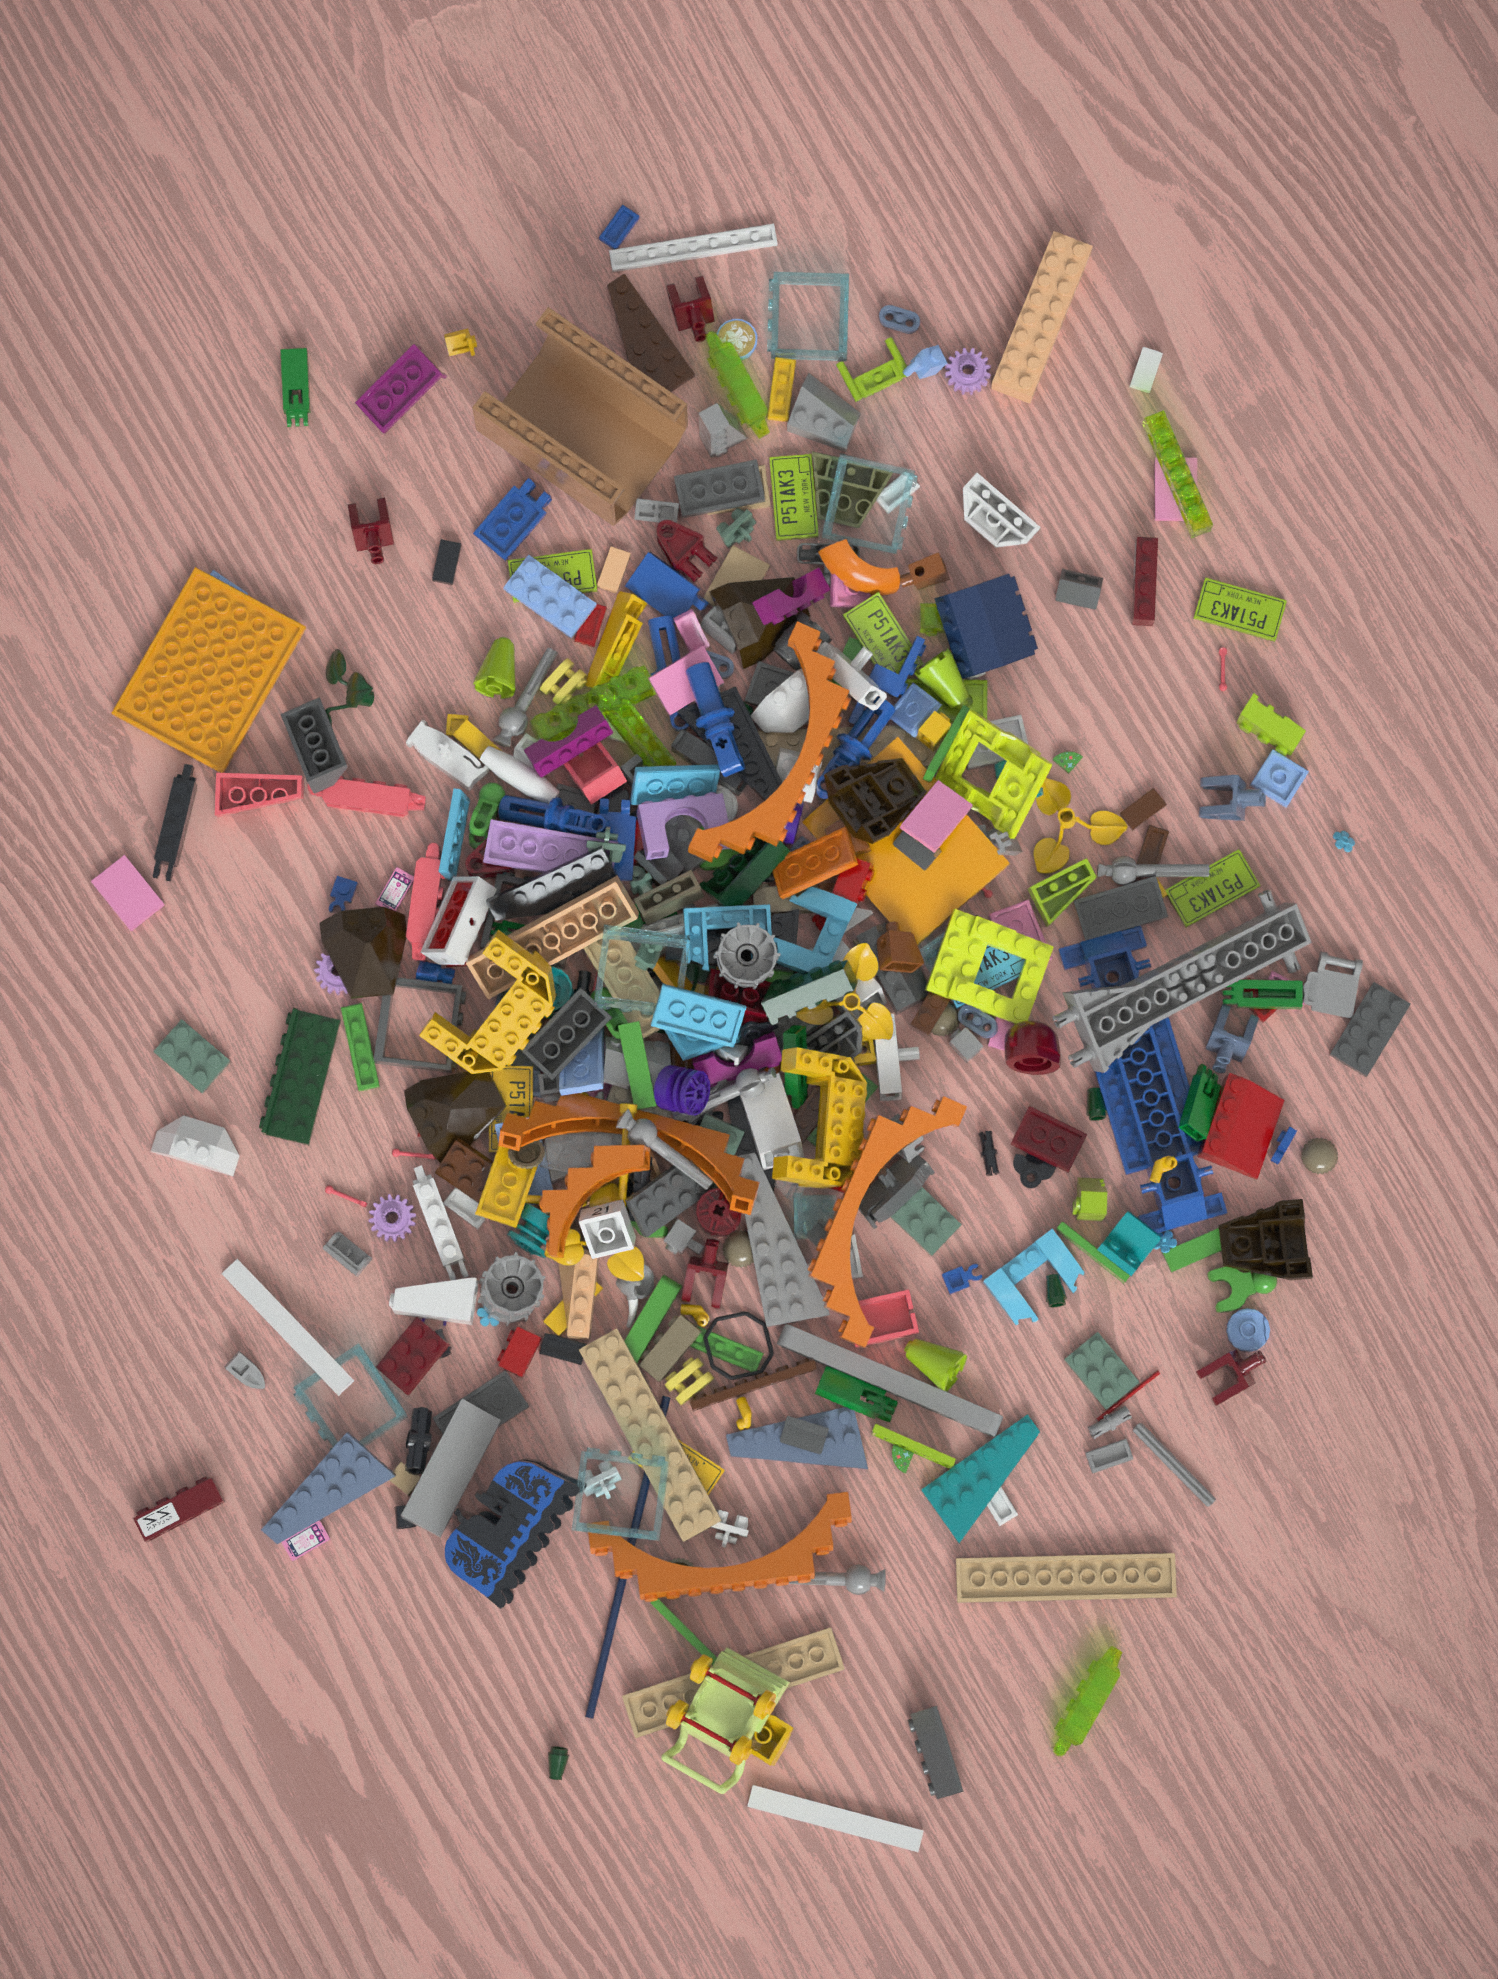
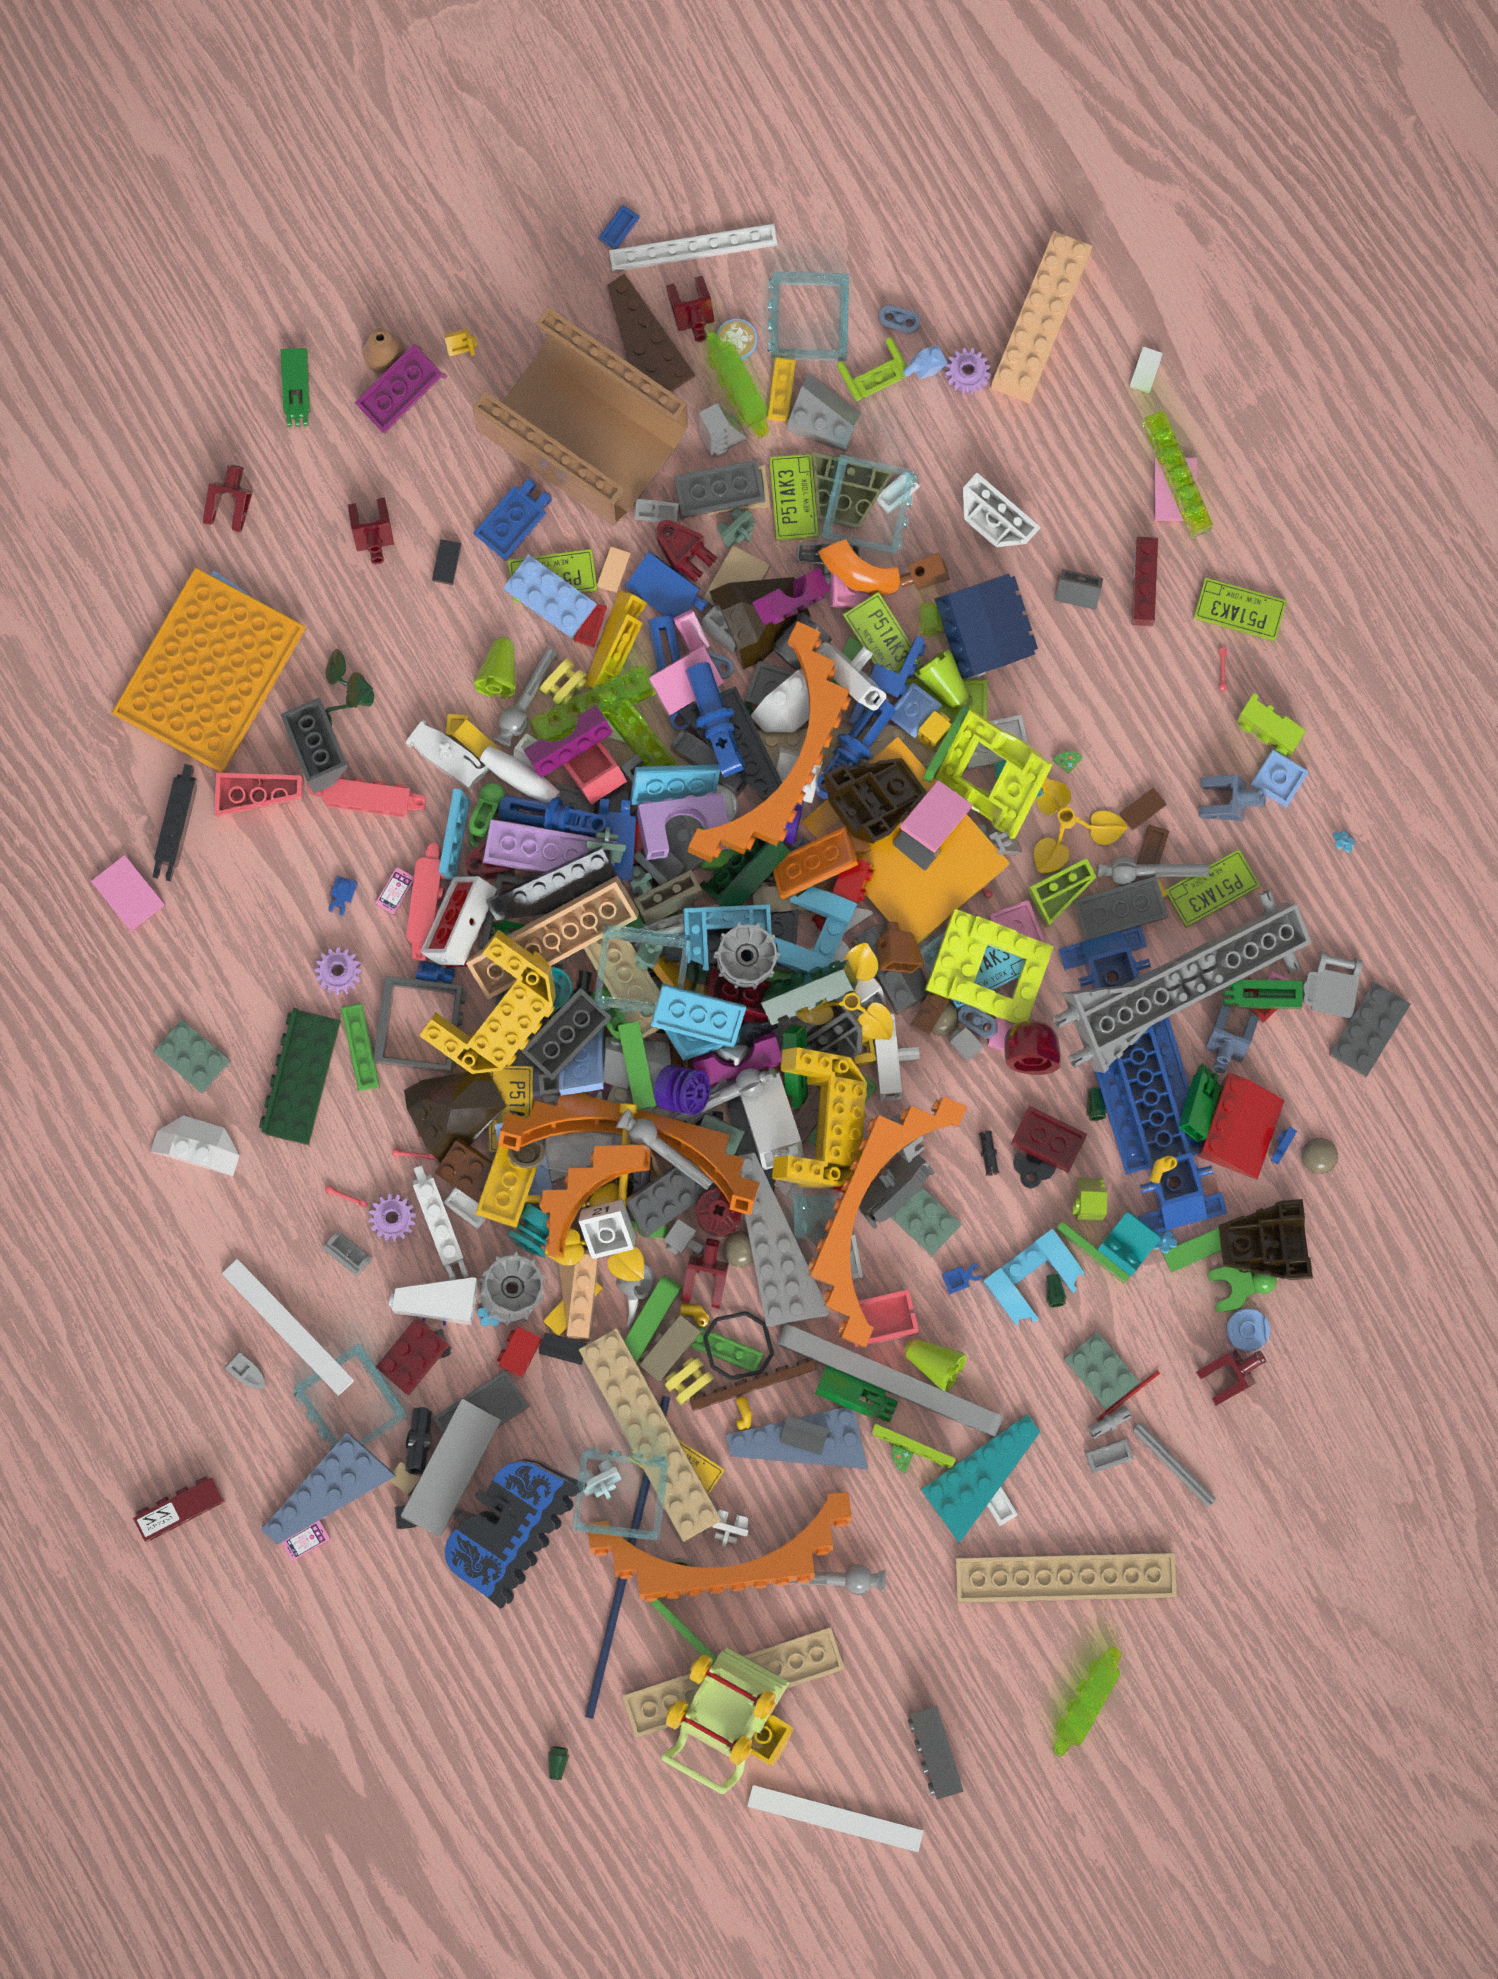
(231, 485): none -> dark red piece
(366, 949): dark brown wedge -> none
(382, 350): none -> medium nougat cone

